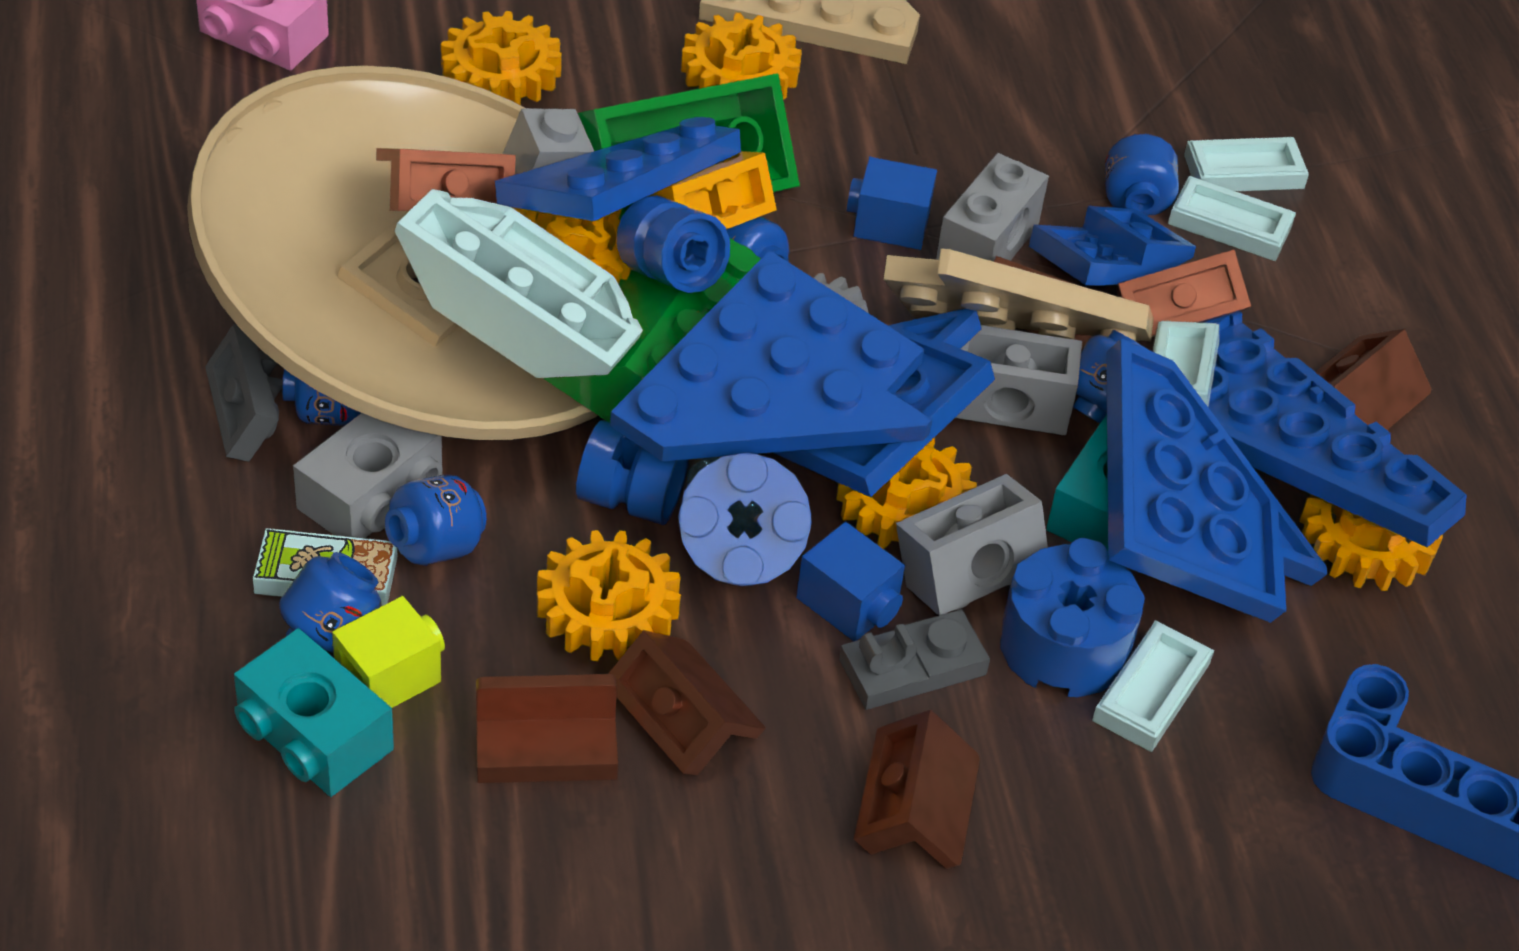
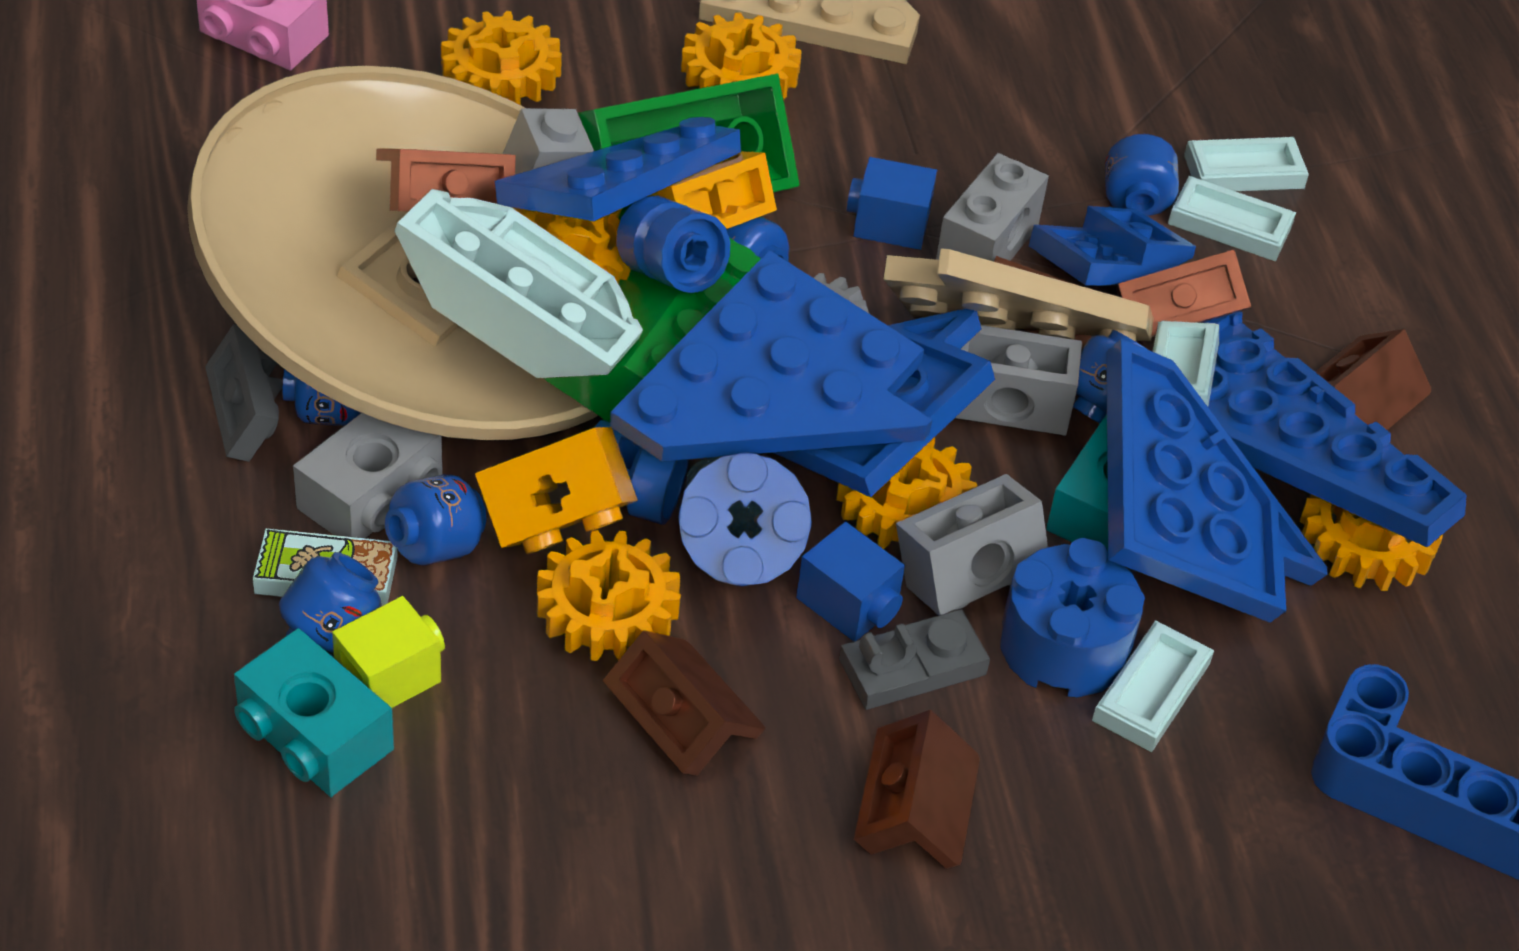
(520, 488): none -> light orange brick
(546, 728): copper panel -> none

